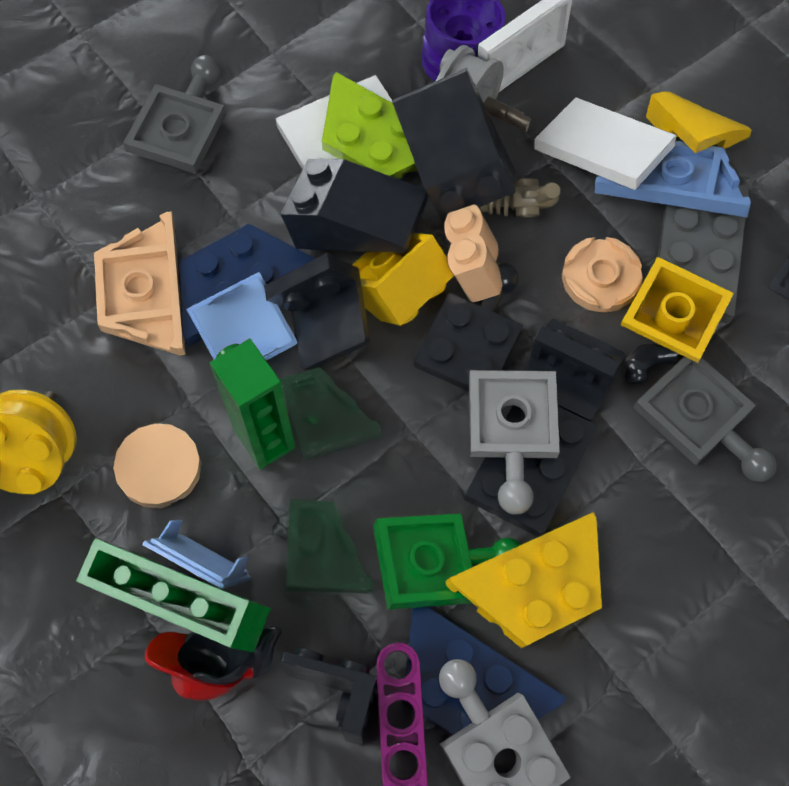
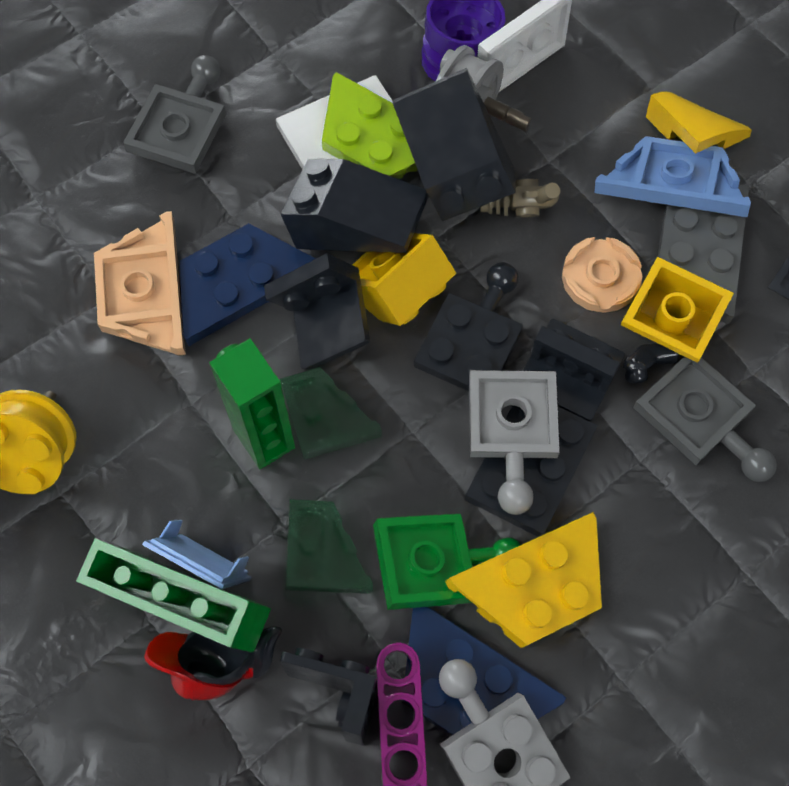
(157, 465): light nougat tile -> none
(242, 314): light blue piece -> none
(473, 253): light nougat brick -> none
(605, 143): white tile -> none

